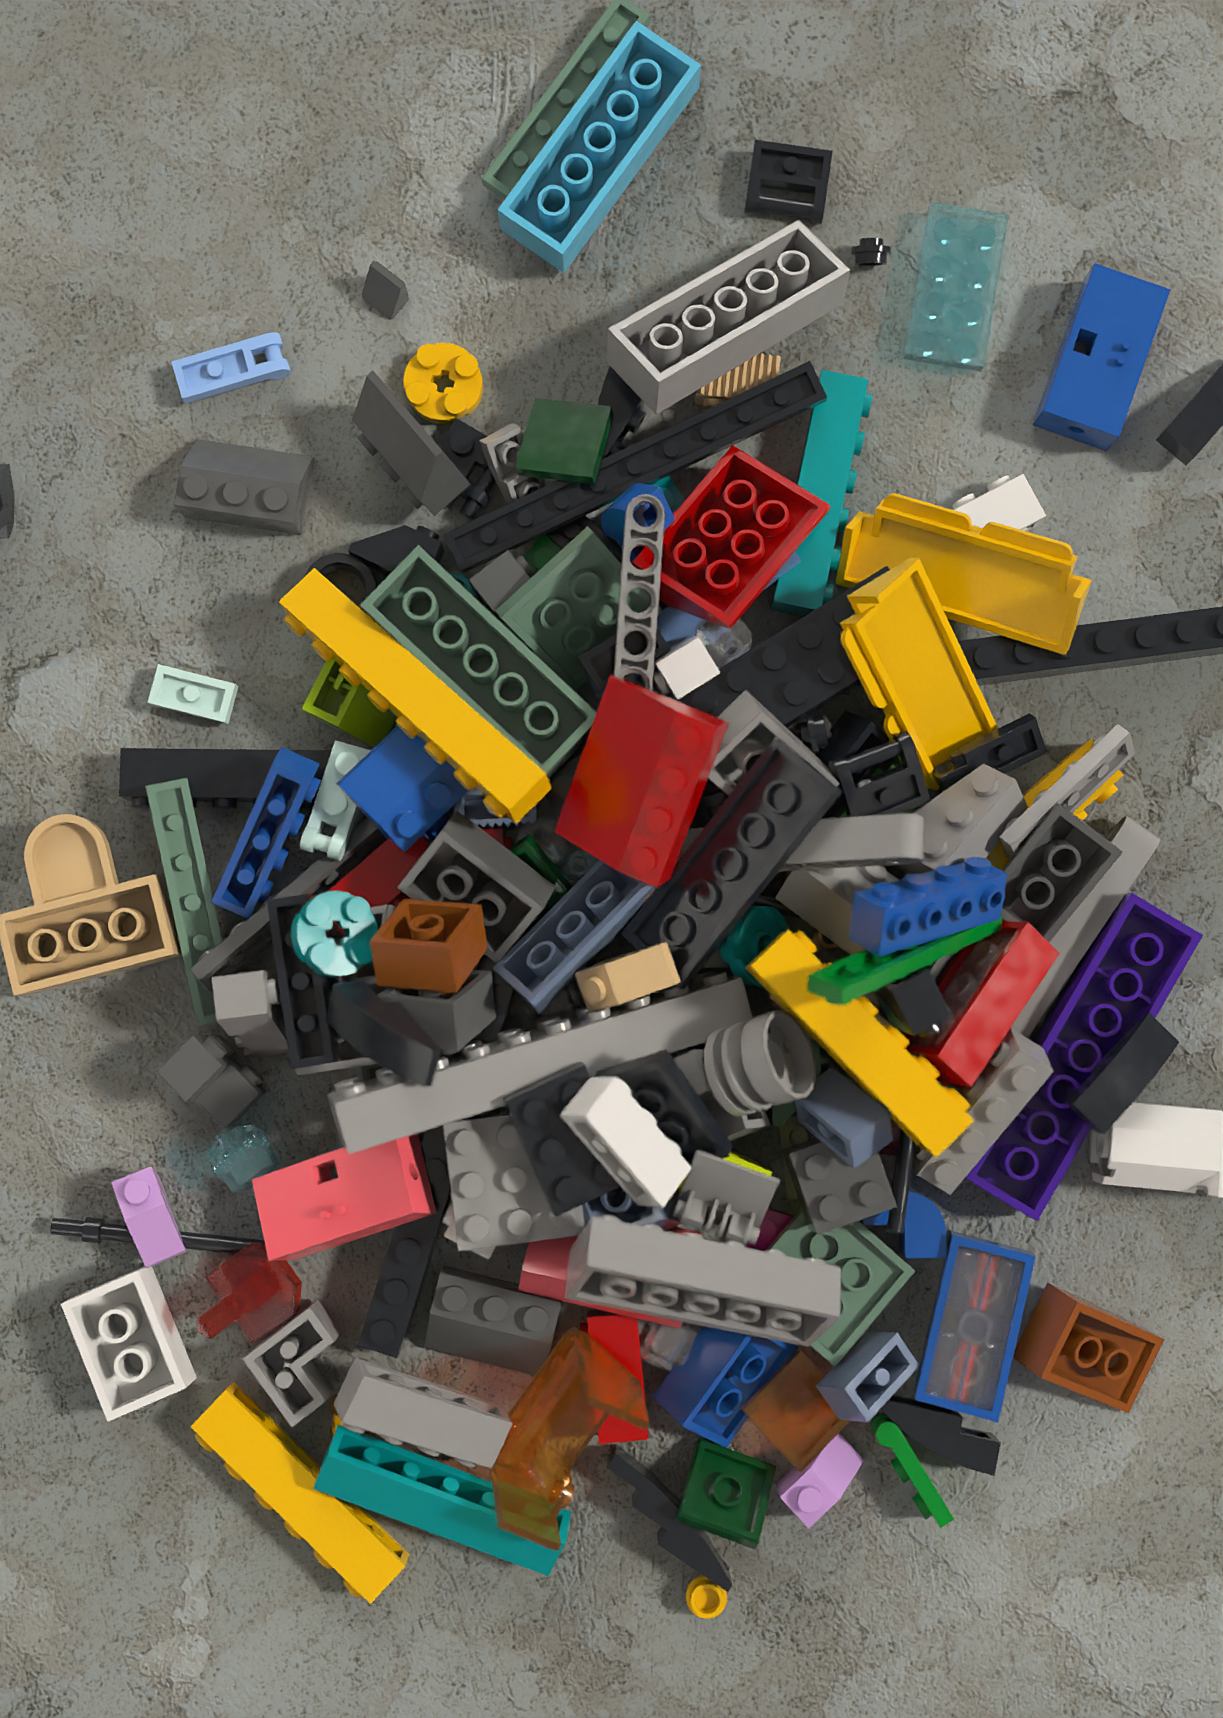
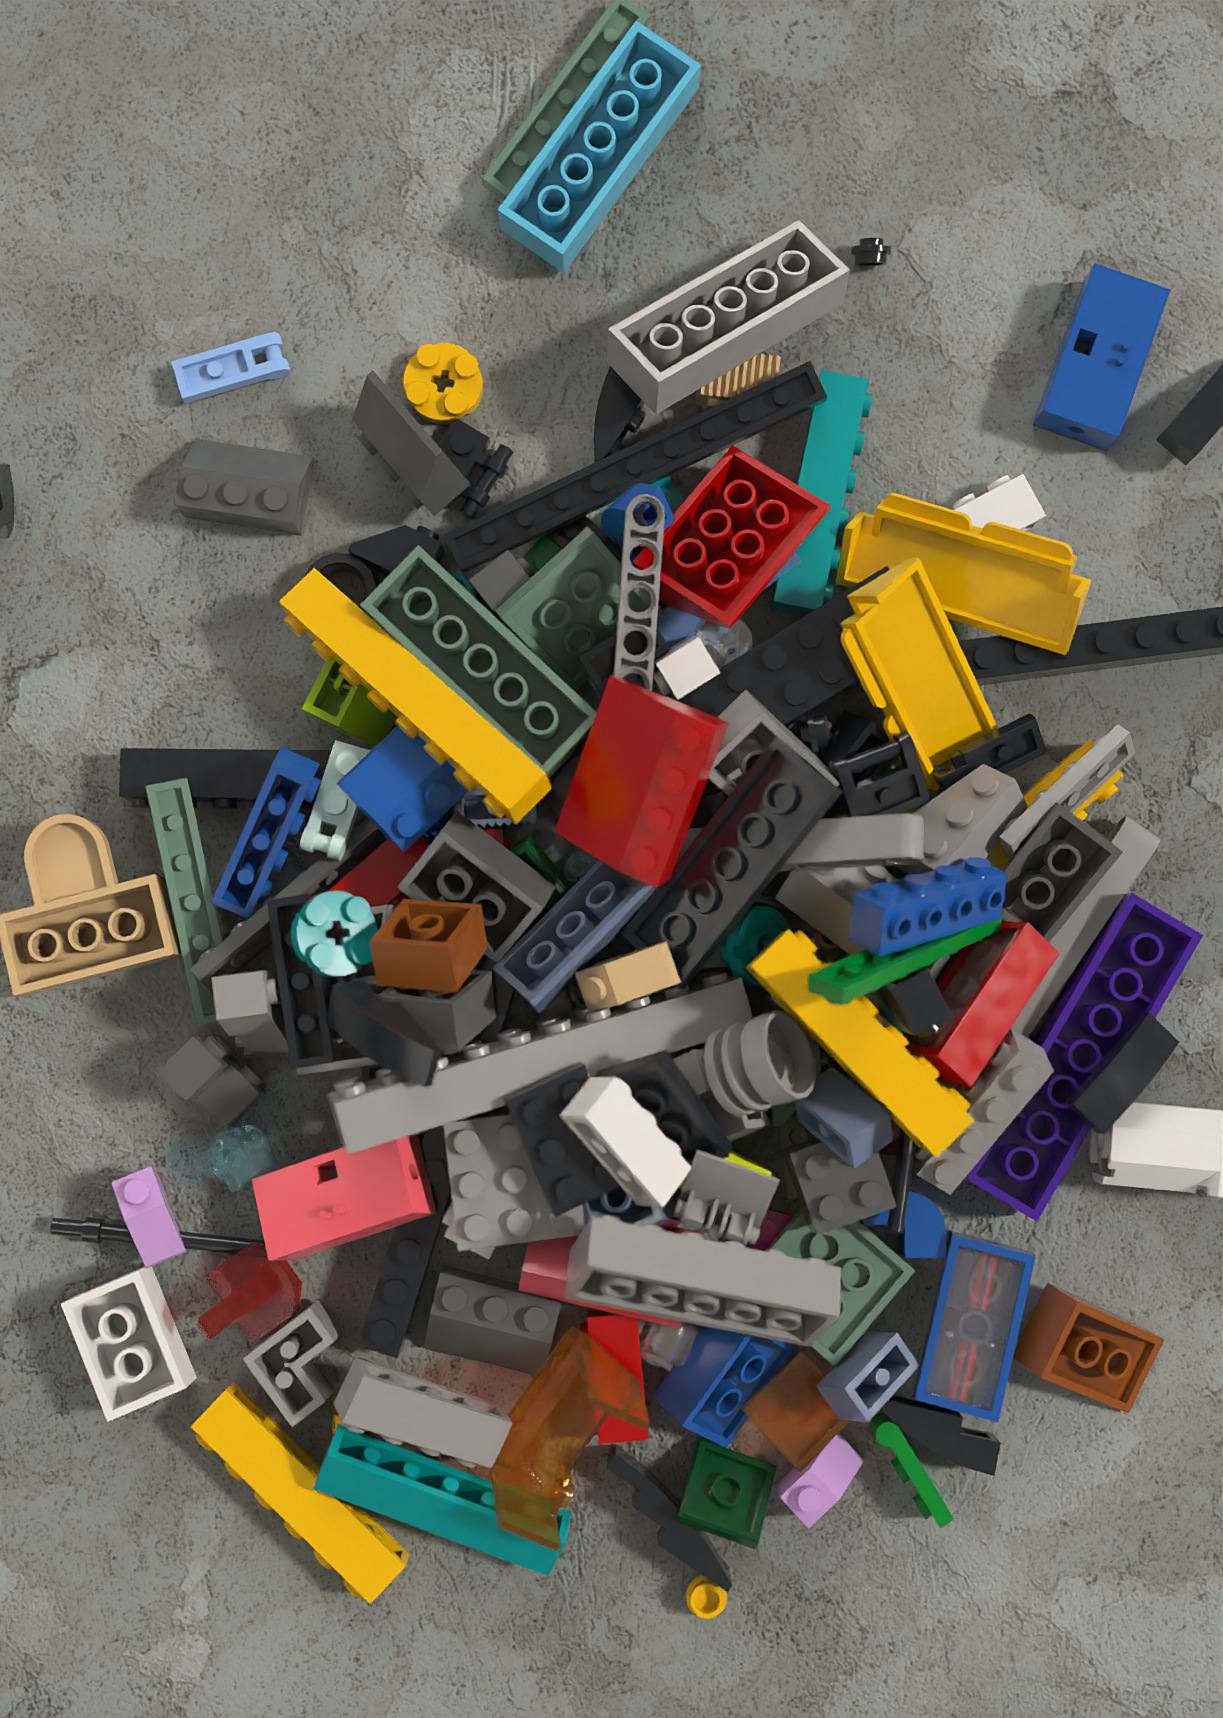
(193, 694): light aqua plate -> none
(384, 290): dark grey slope -> none
(501, 454): light grey slope -> none
(564, 441): dark green tile -> none
(790, 169): black plate -> none
(956, 286): clear light blue plate -> none

